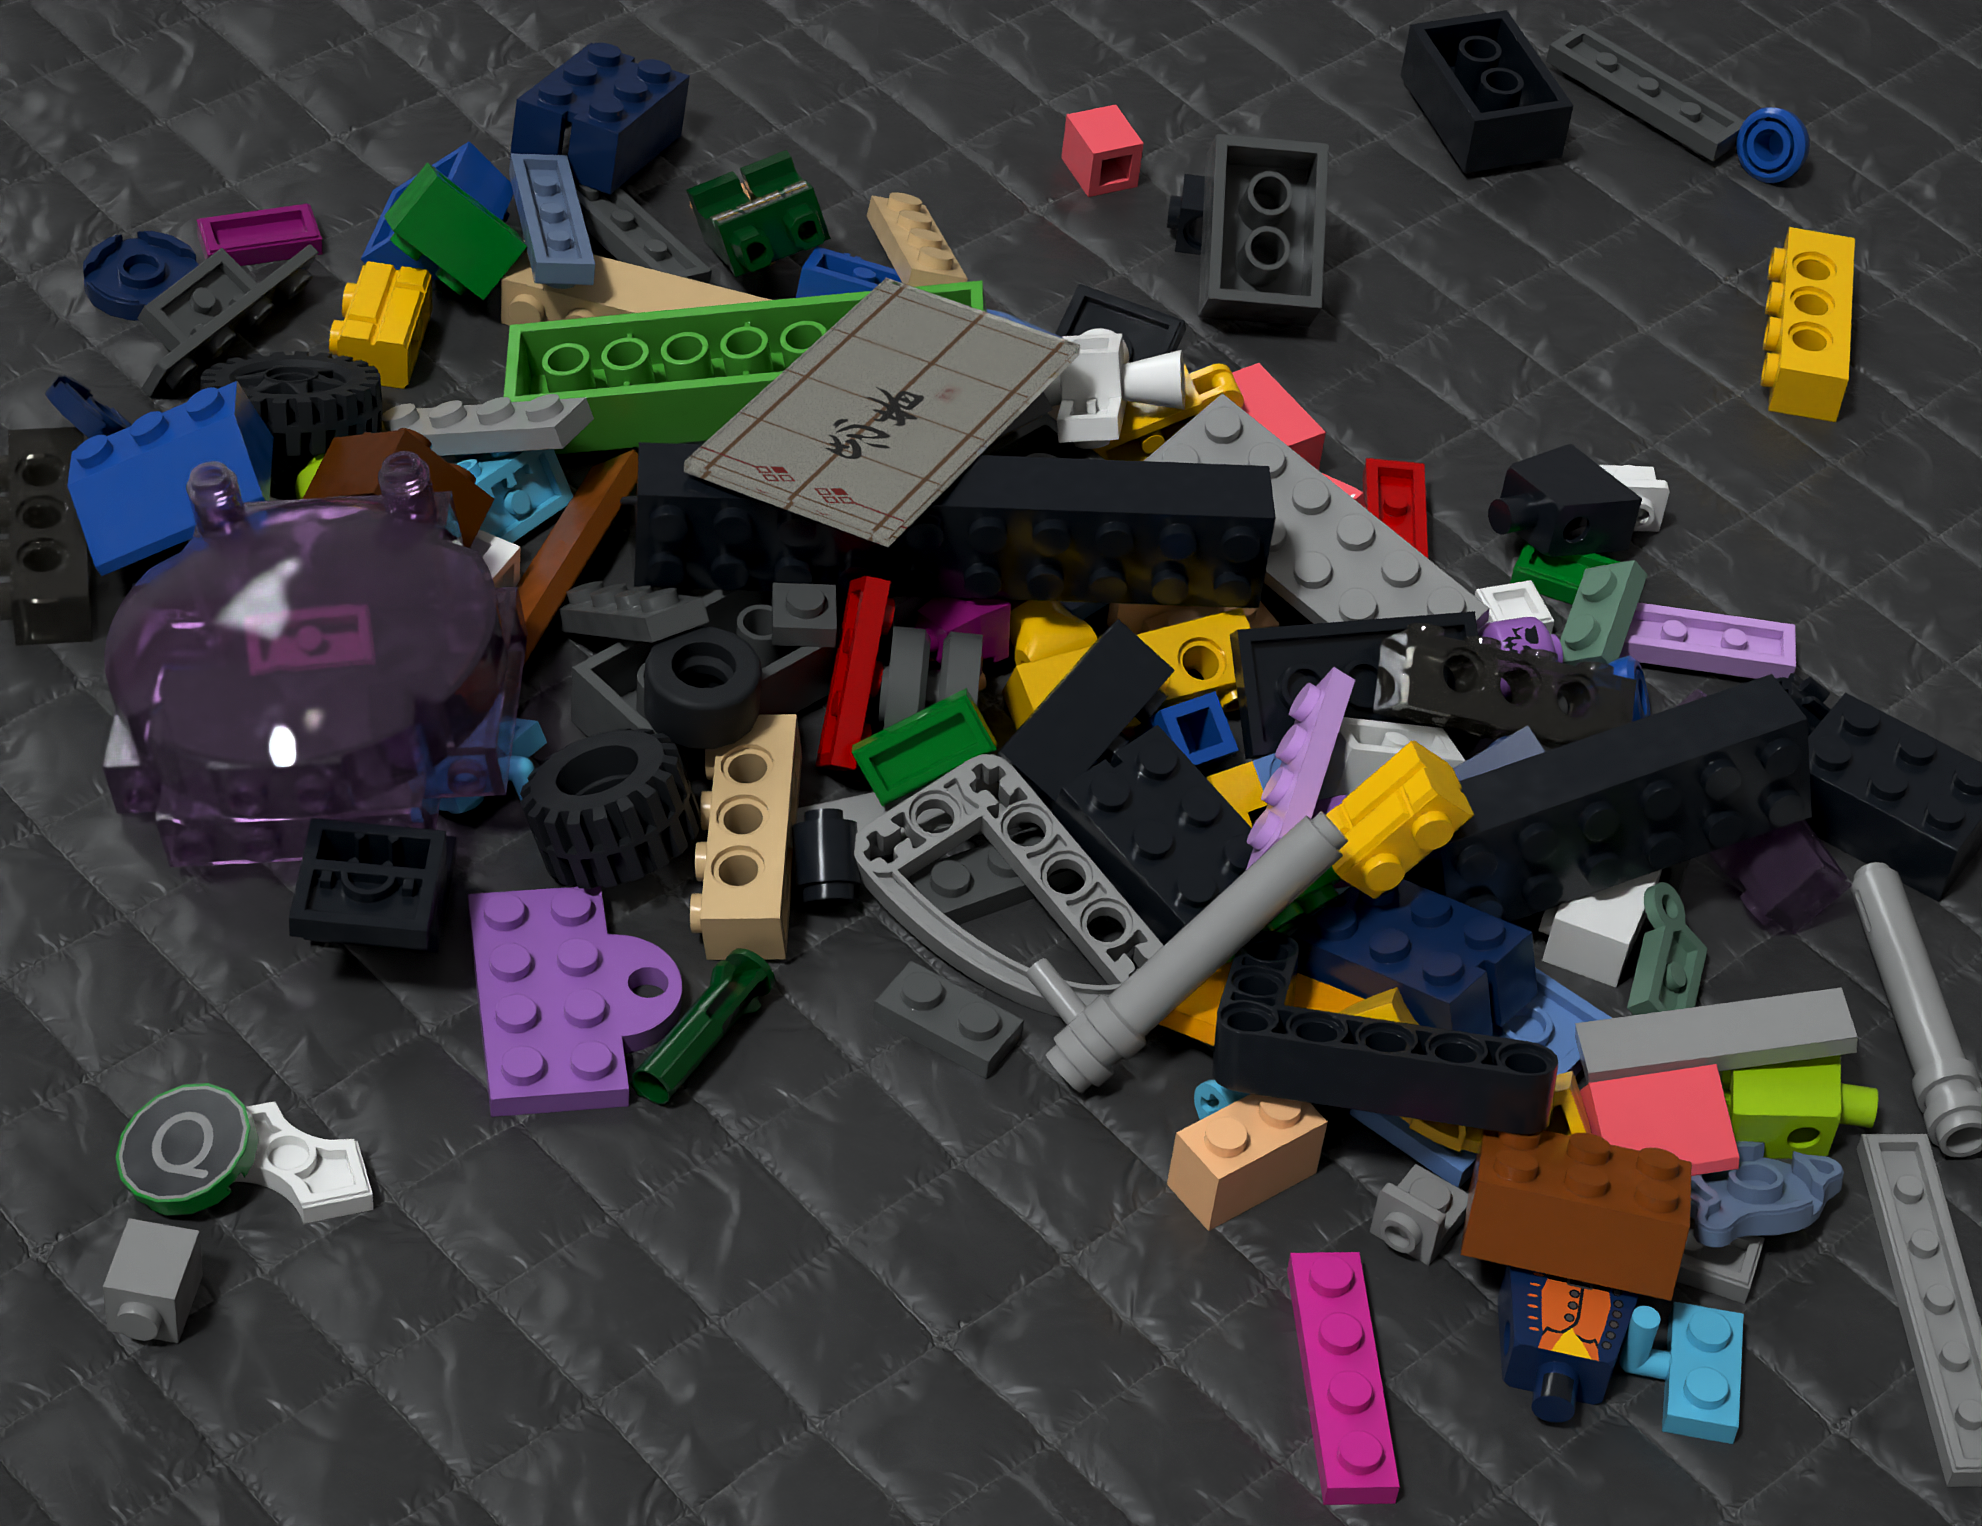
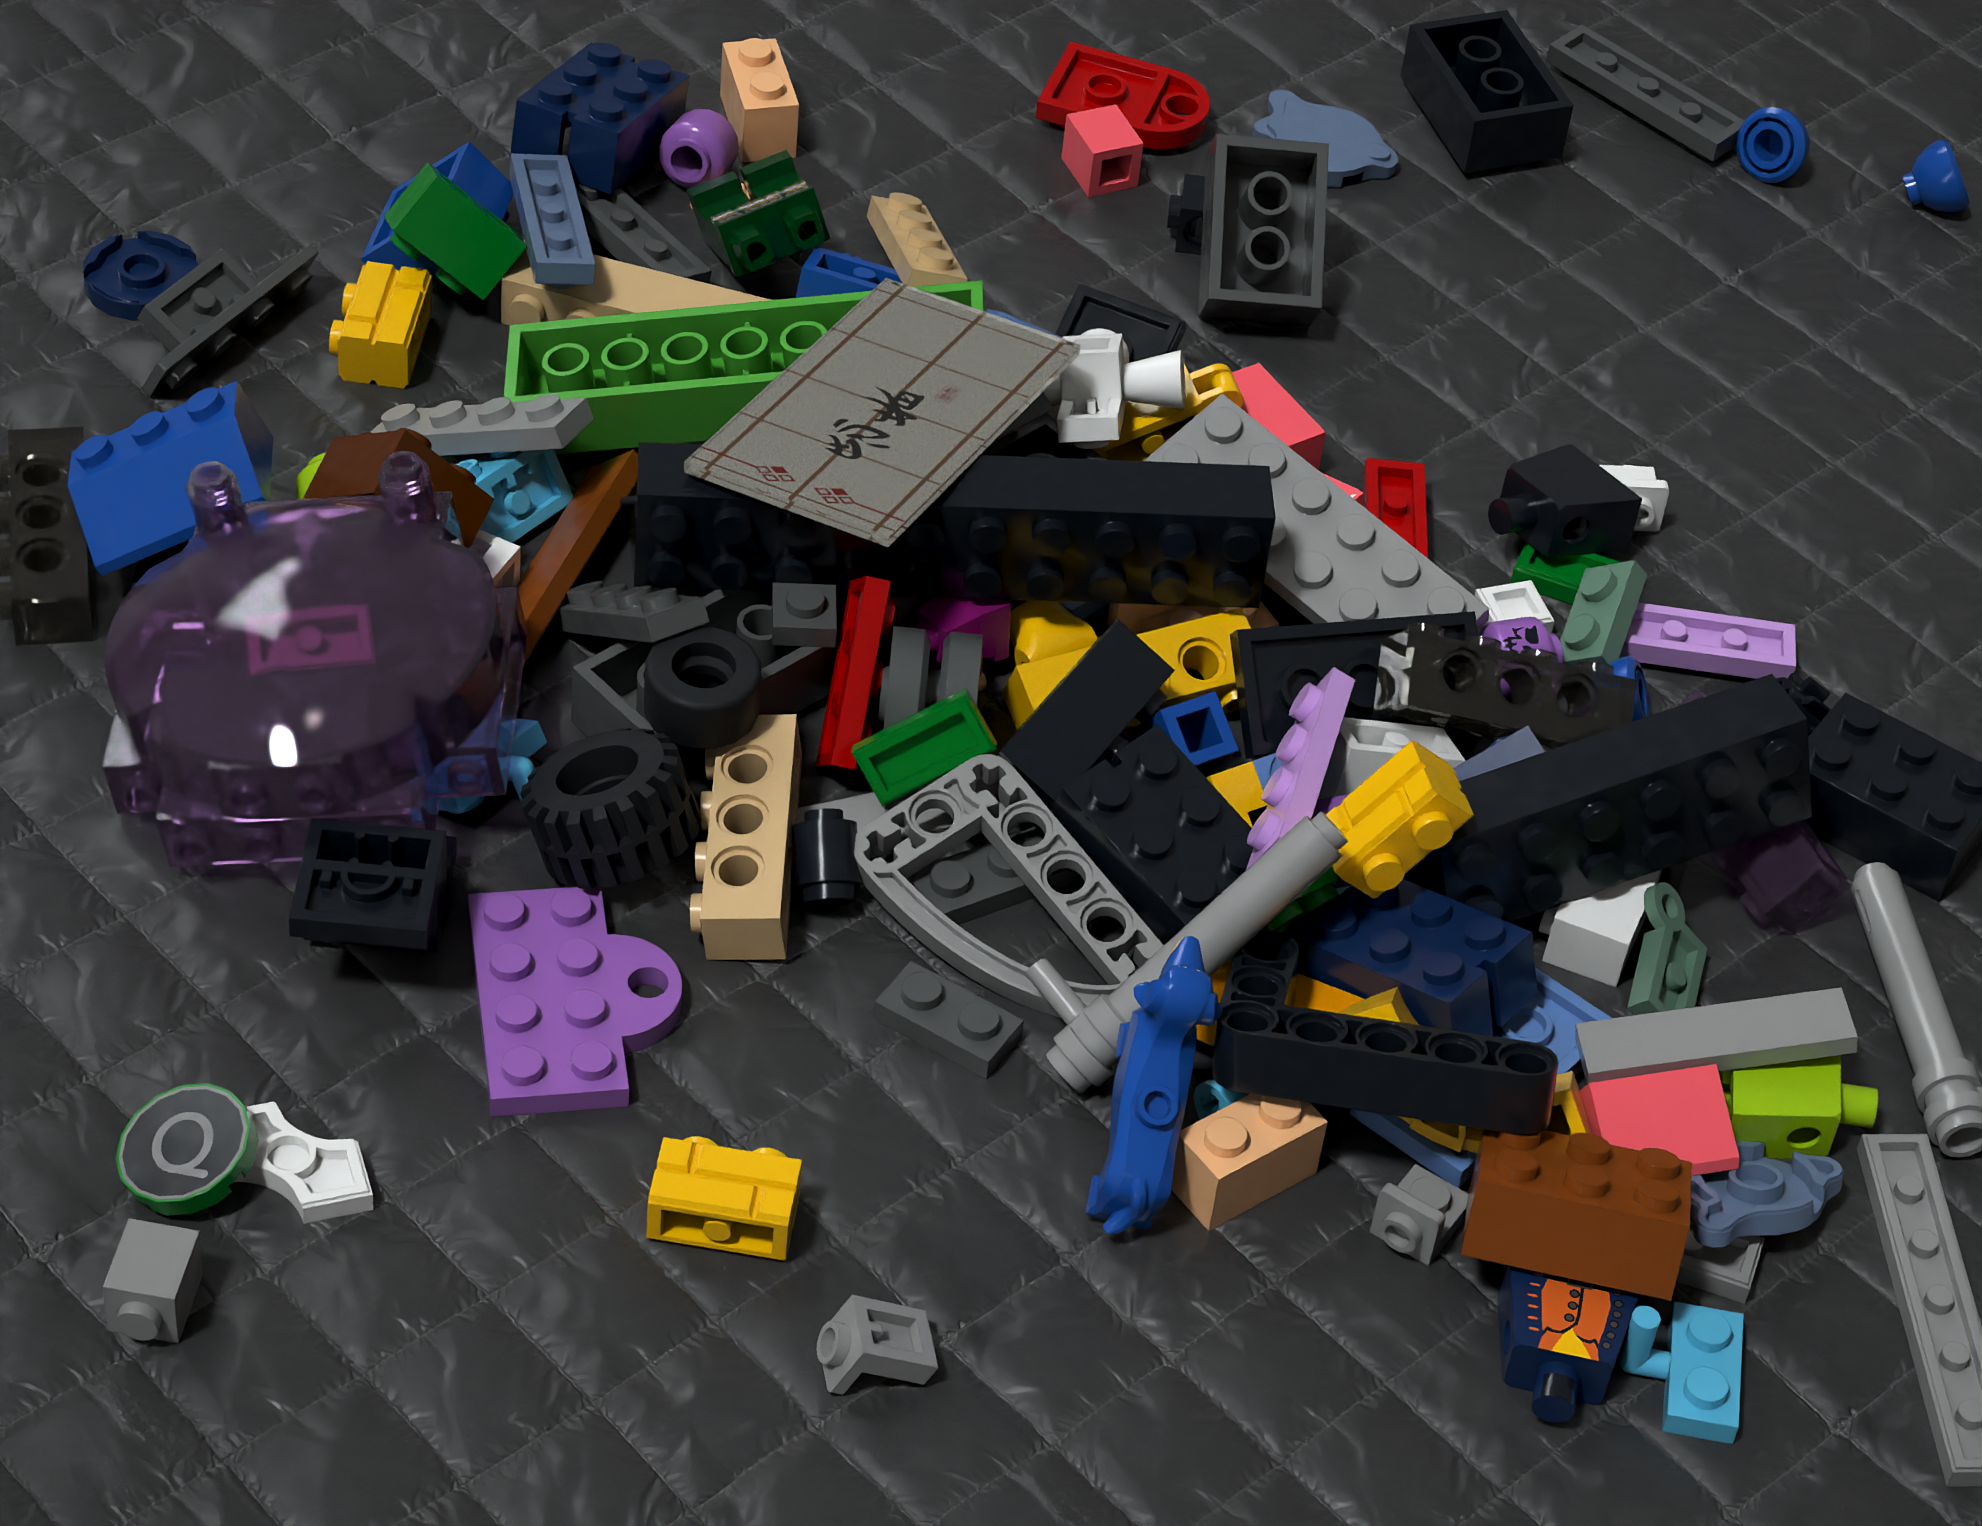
(82, 410): dark blue tile -> none
(260, 234): magenta tile -> none
(305, 396): black wheel -> none
(698, 148): none -> medium lavender head
(704, 1024): dark green piece -> none
(724, 1197): none -> yellow brick
(759, 98): none -> light nougat brick
(878, 1341): none -> light grey bracket
(1141, 90): none -> red plate
(1152, 1090): none -> blue animal
(1342, 1379): dark pink plate -> none
(1352, 140): none -> sand blue tile
(1809, 324): yellow brick -> none
(1937, 180): none -> blue brick

